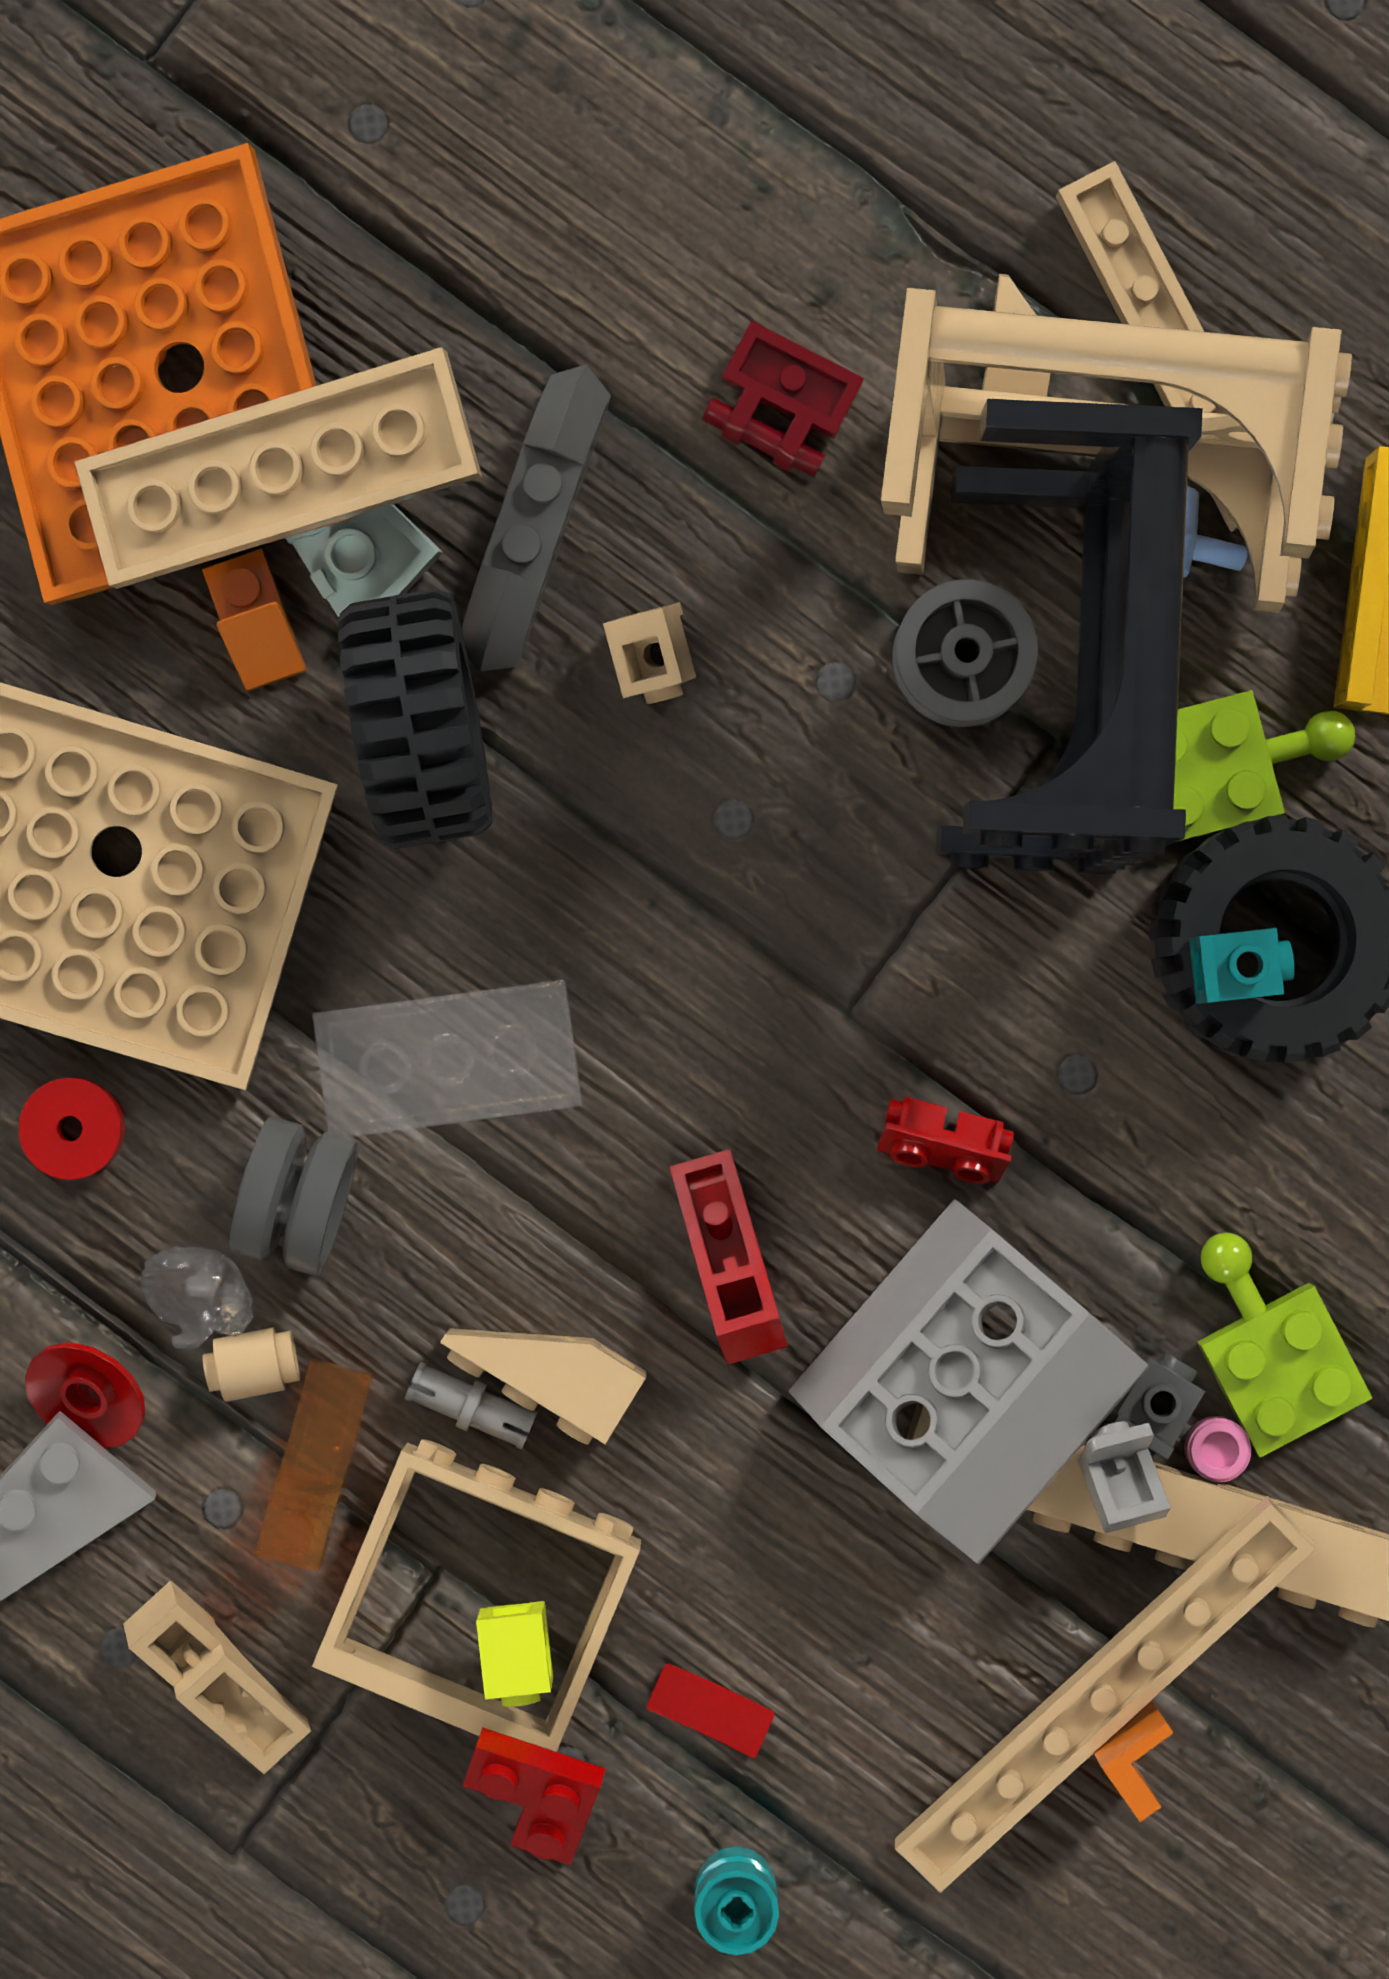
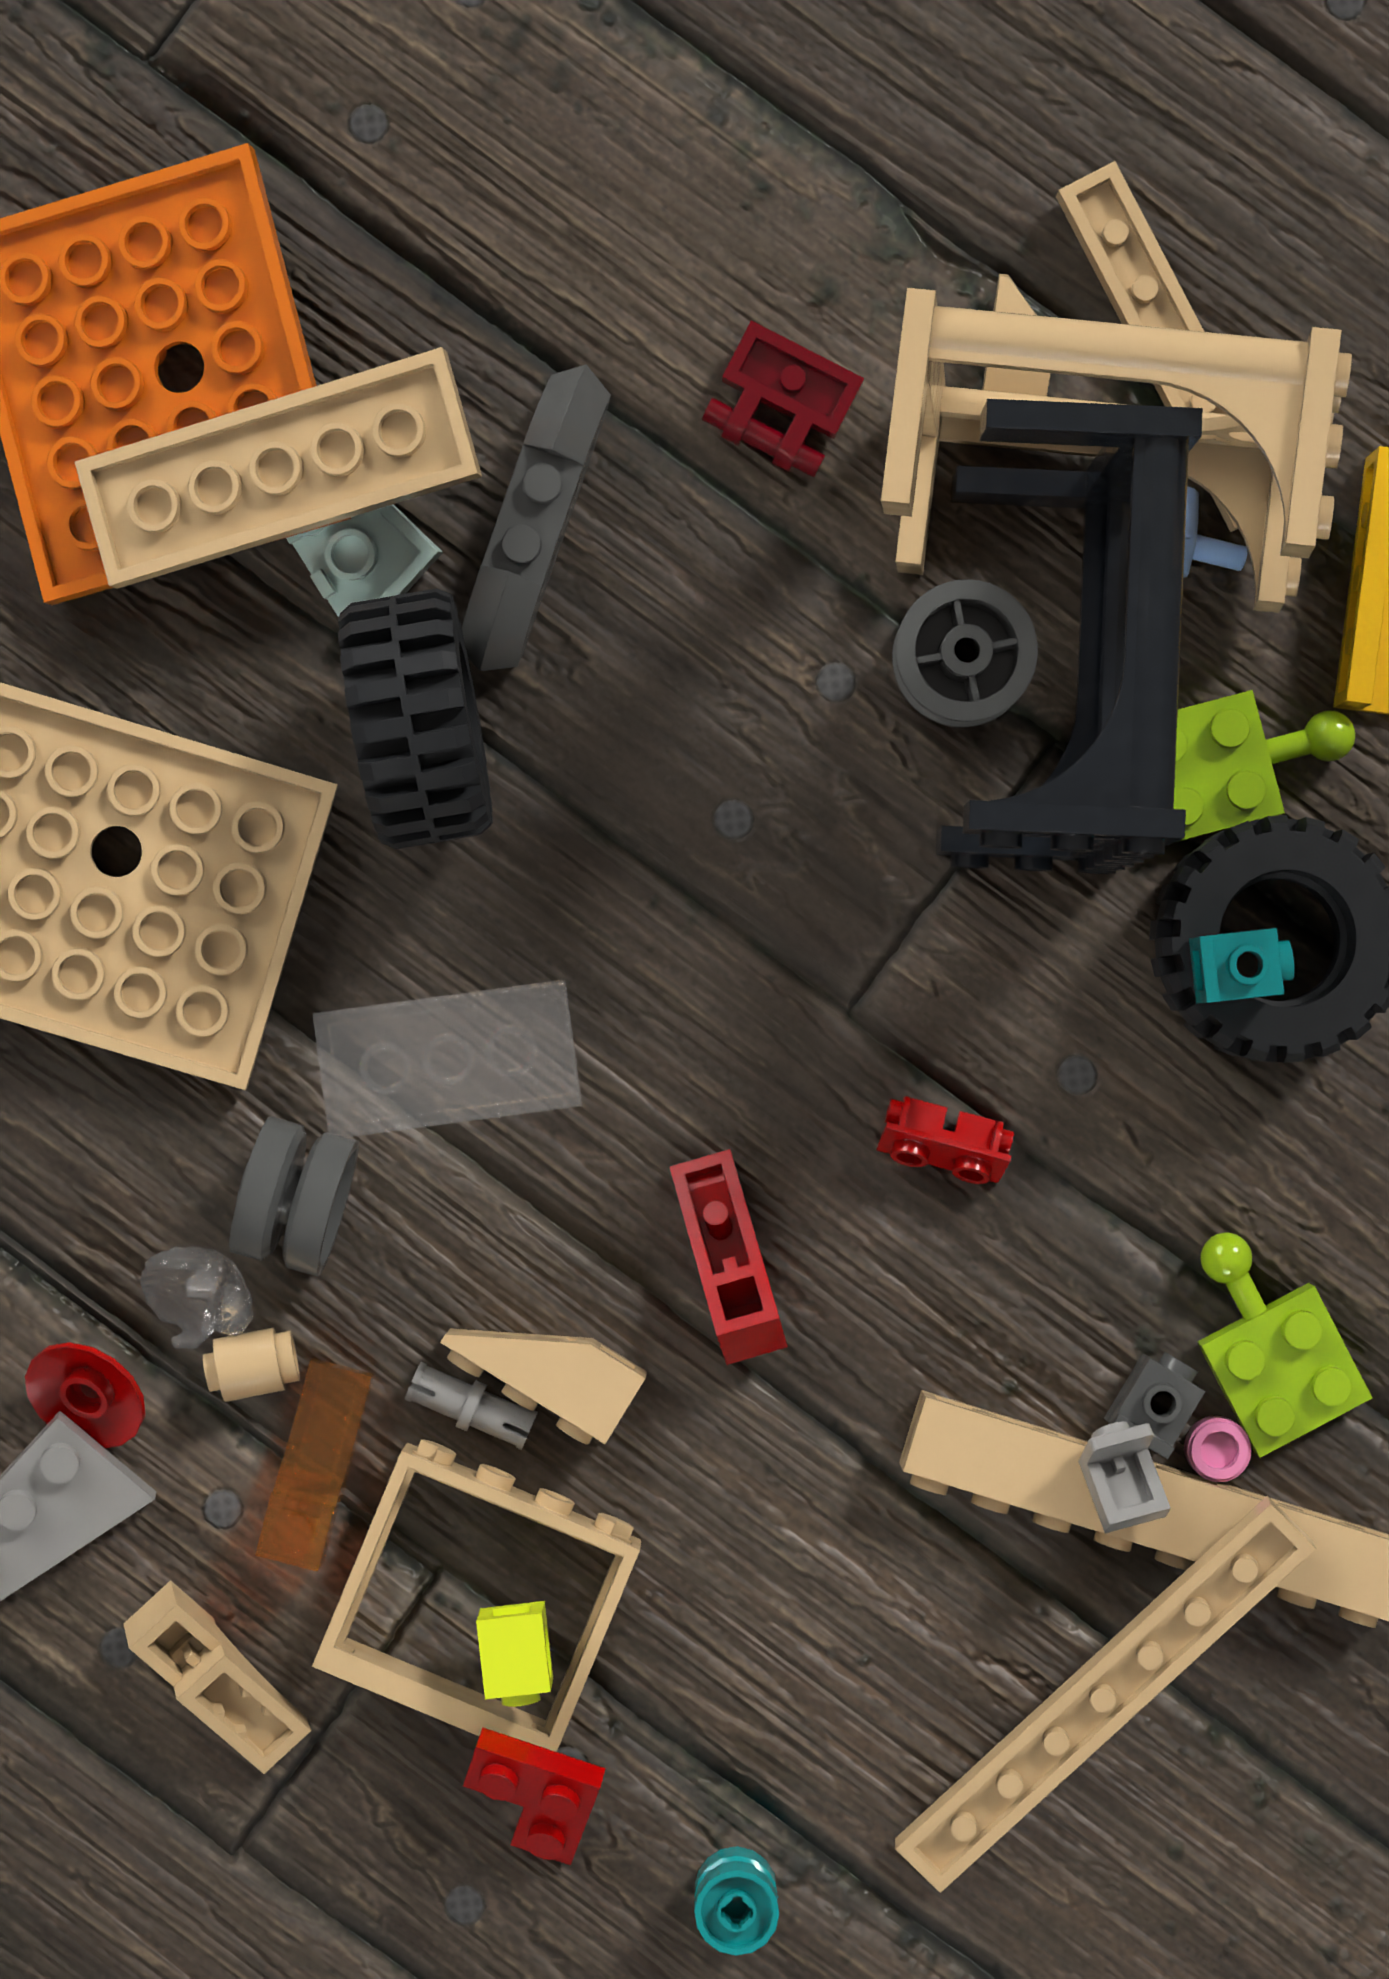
(43, 1135): red piece -> none
(254, 620): orange slope -> none
(630, 647): tan brick -> none
(710, 1709): red sticker -> none
(997, 1408): light grey slope -> none
(1127, 1745): orange panel -> none

